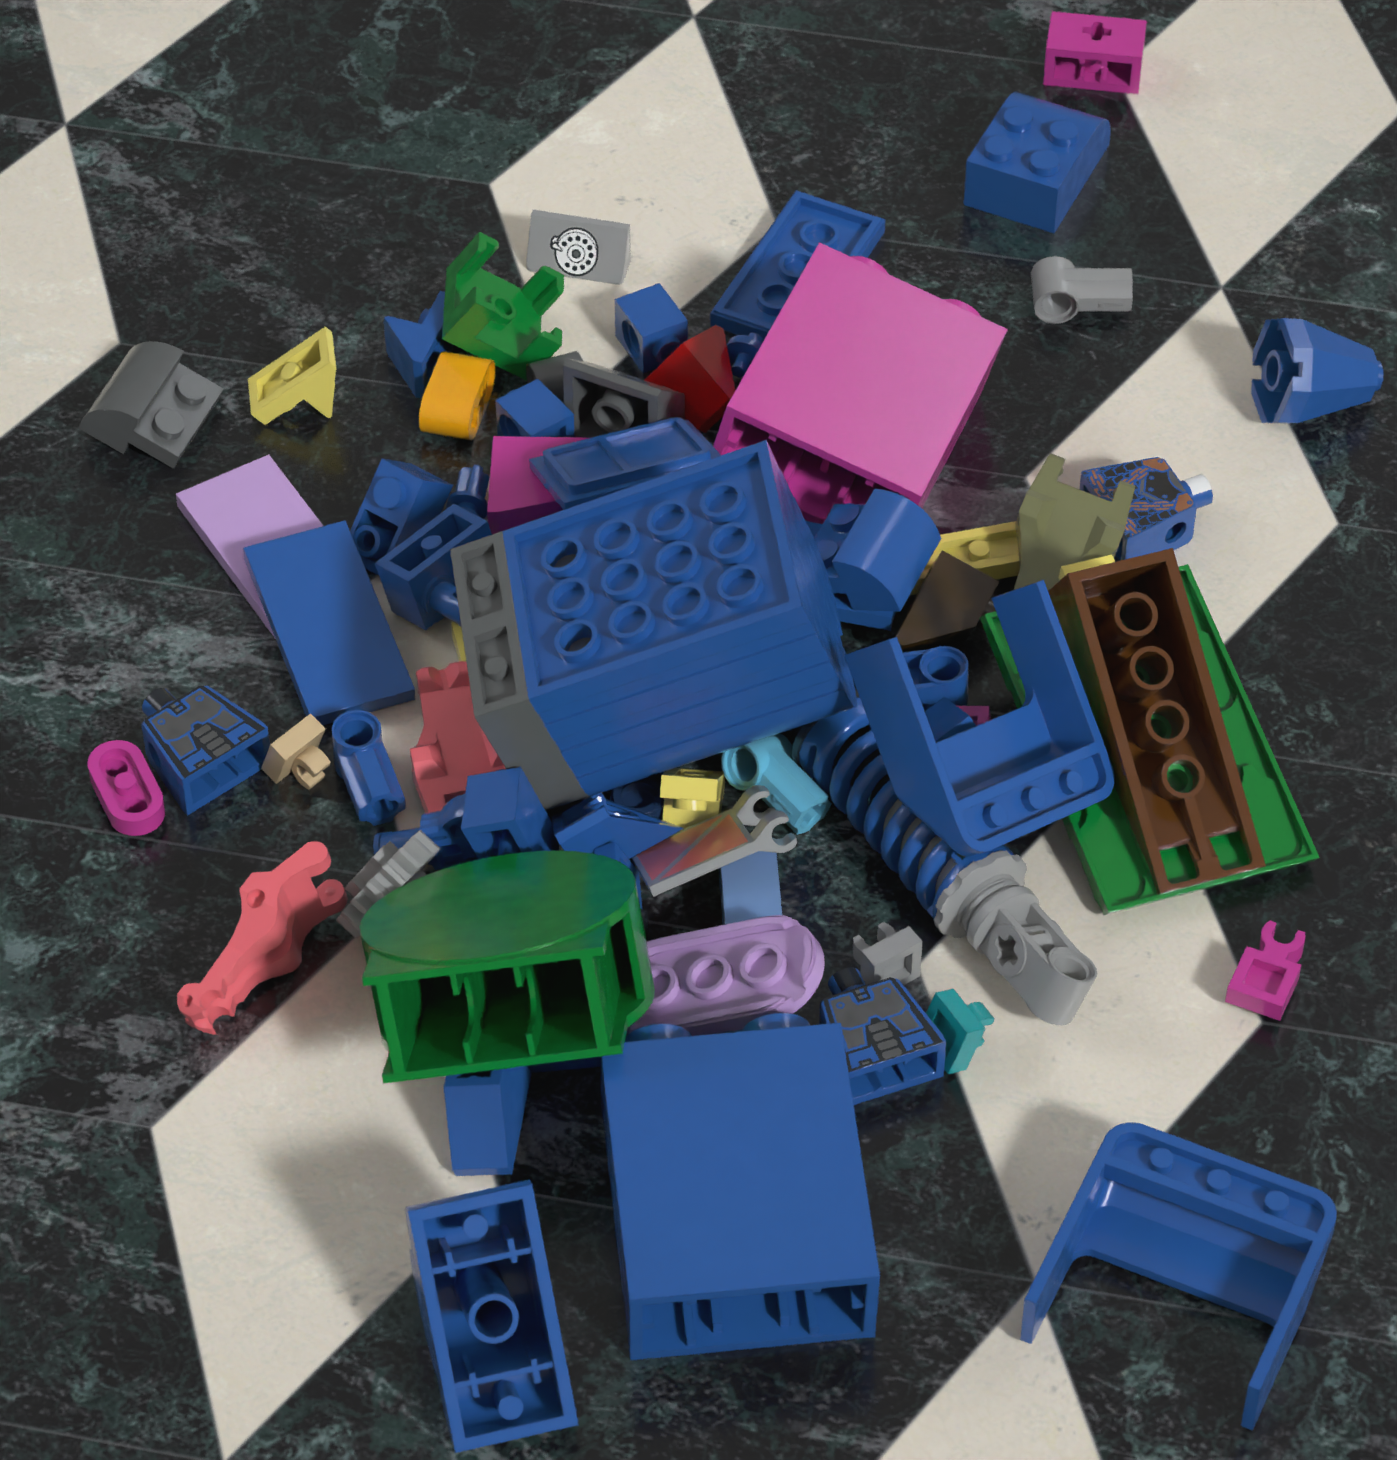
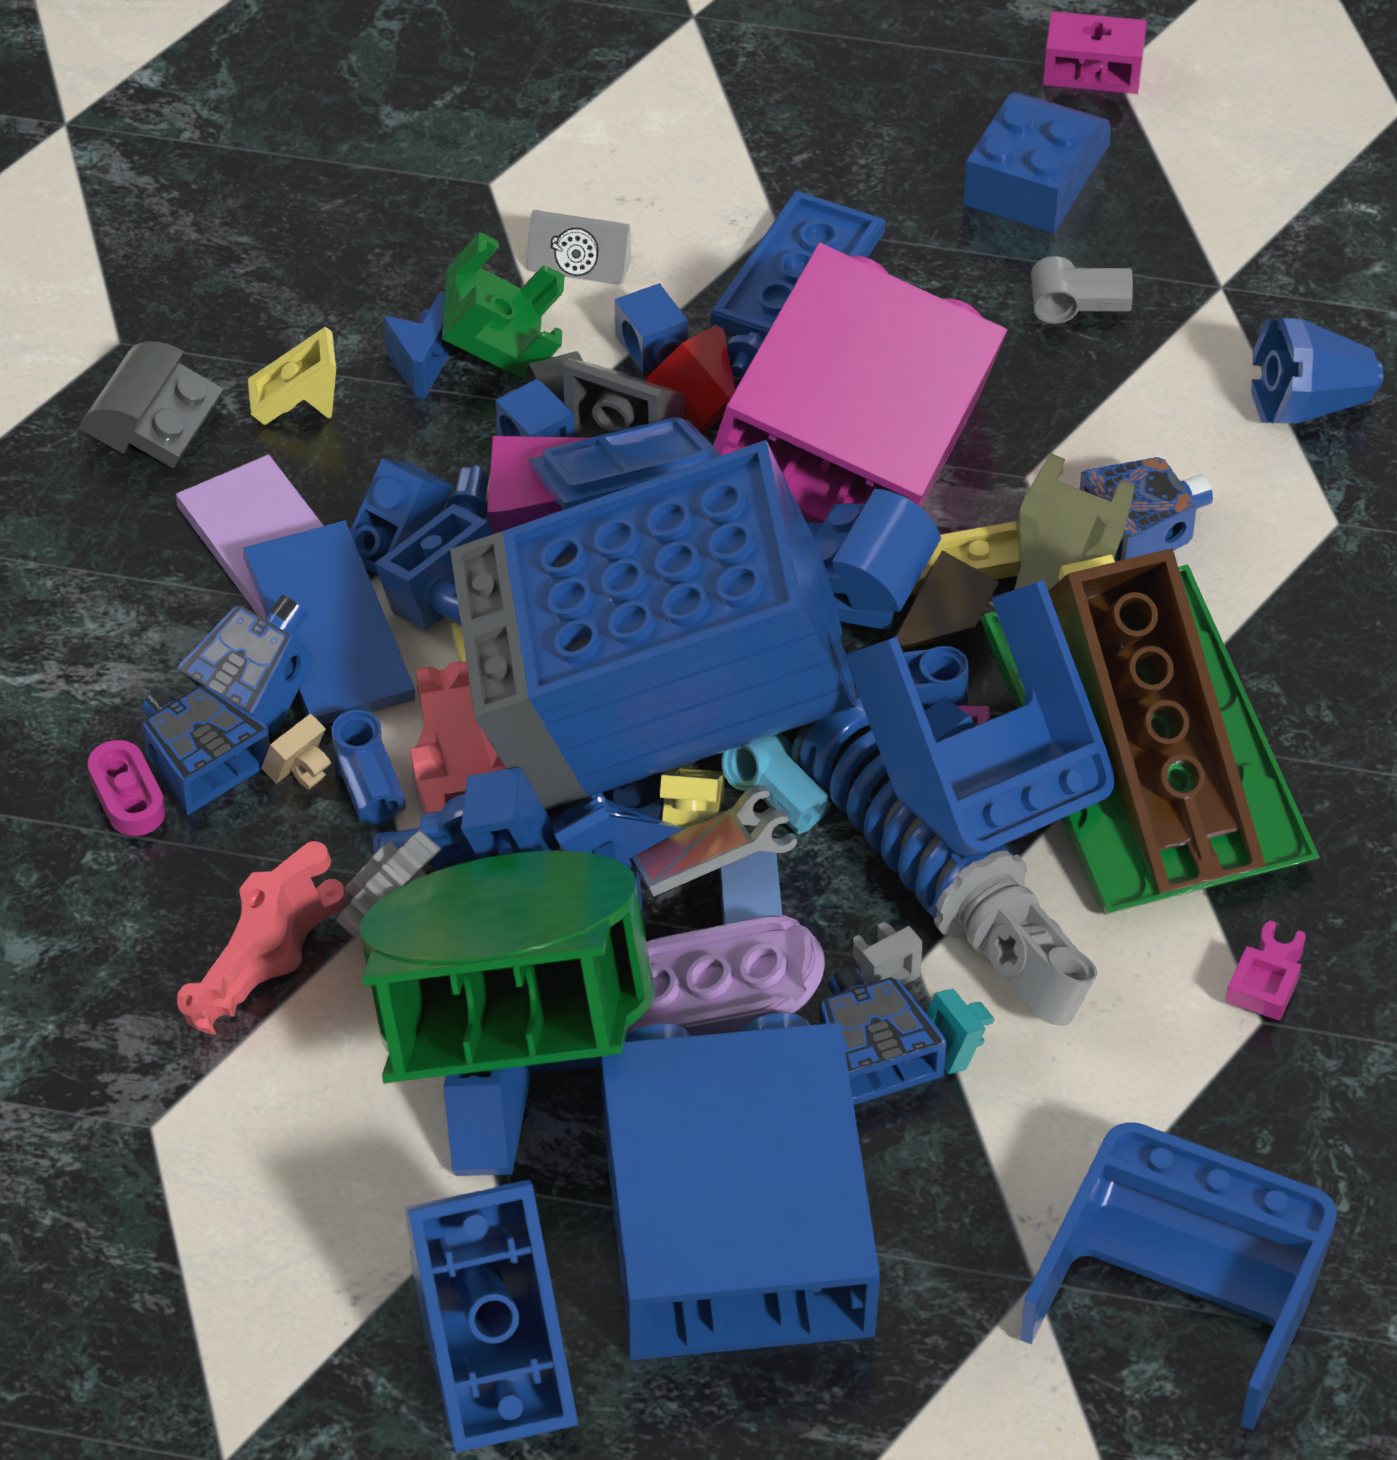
(254, 660): none -> torso
(457, 395): light orange beam -> none

